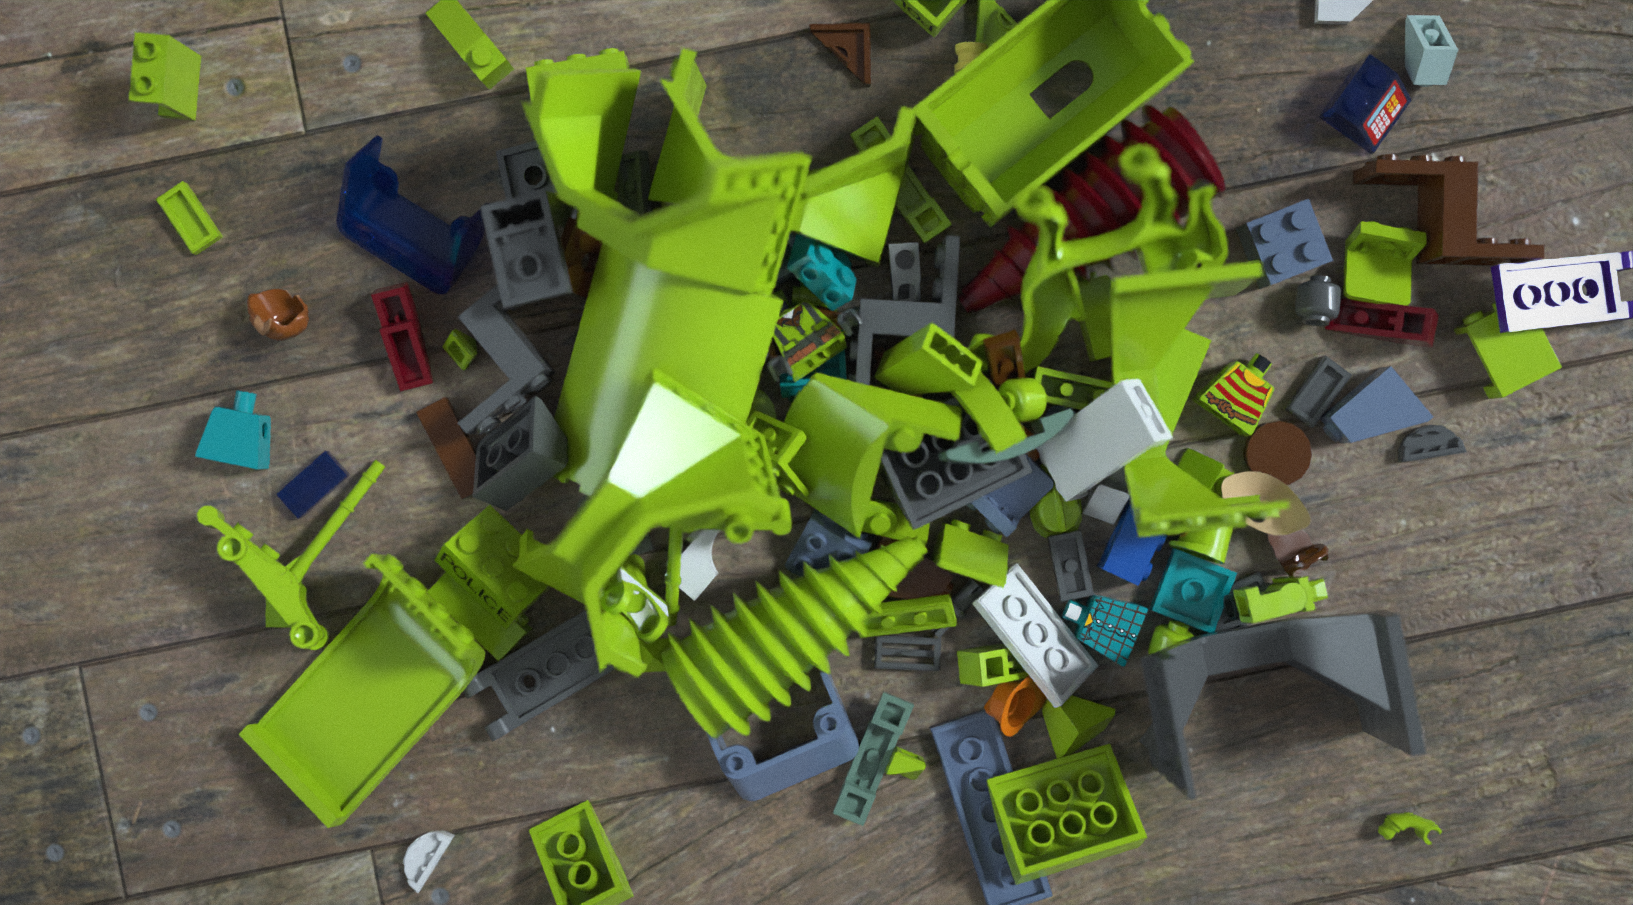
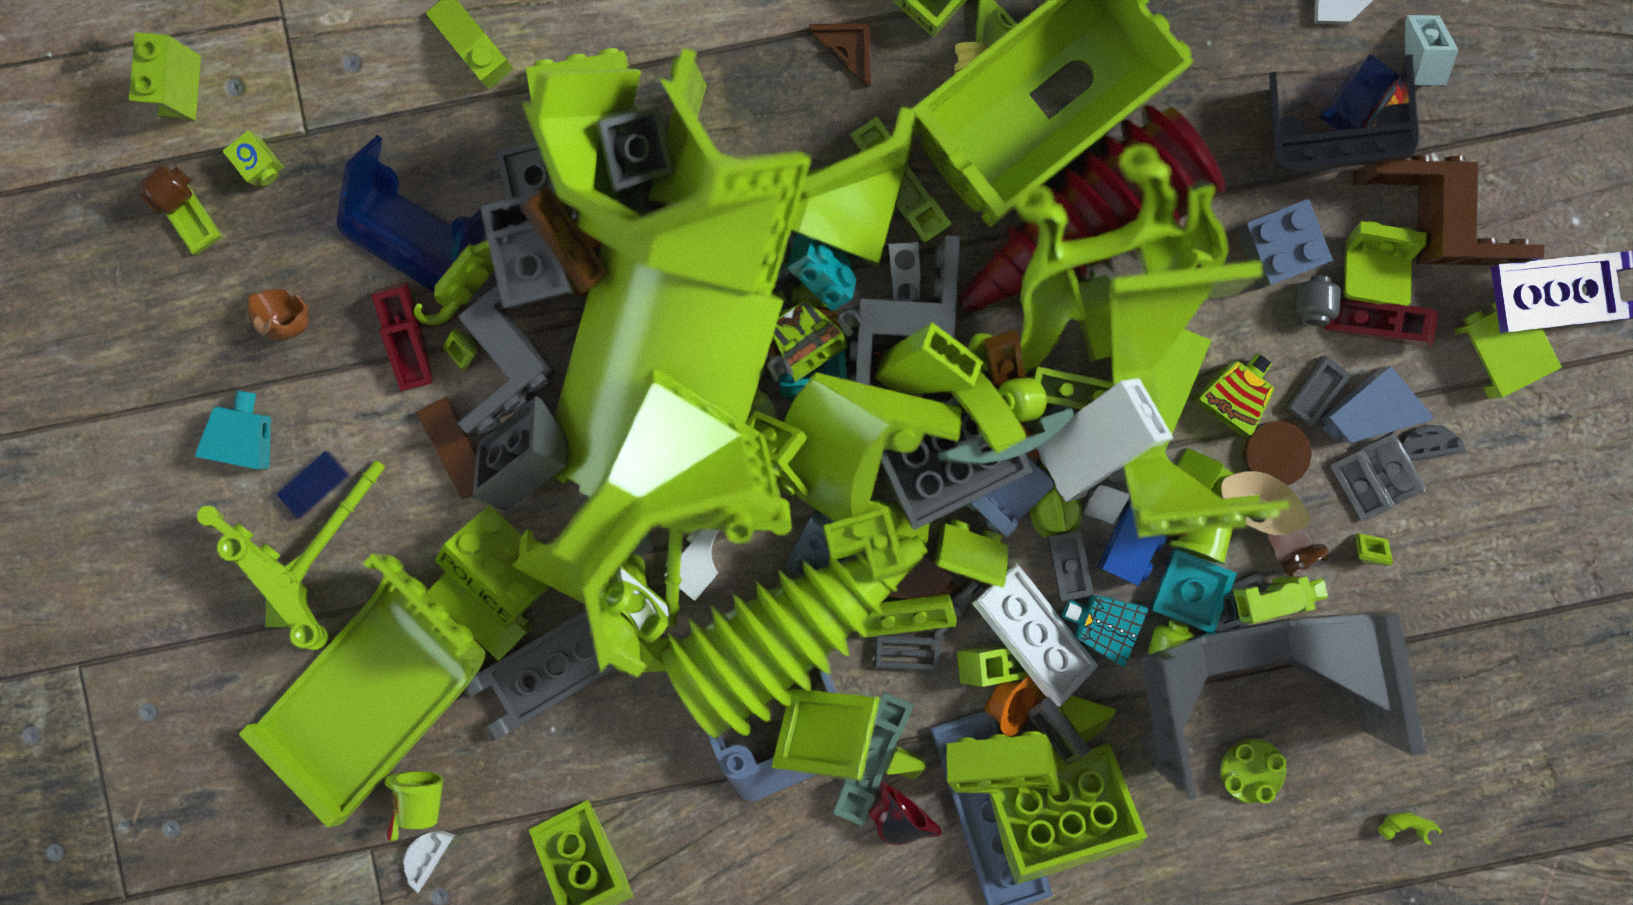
(165, 189): none -> reddish brown head
(253, 159): none -> lime brick
(415, 800): none -> lime hat
(459, 283): none -> lime plate
(564, 239): none -> reddish brown tile
(634, 145): none -> dark grey slope
(826, 734): none -> lime piece
(868, 533): none -> lime tile
(900, 819): none -> dark red hat
(1003, 763): none -> lime wedge
(1058, 730): none -> dark grey tile
(1253, 771): none -> lime dish
(1373, 550): none -> lime slope
(1378, 476): none -> flat silver slope
(1389, 141): none -> black windscreen

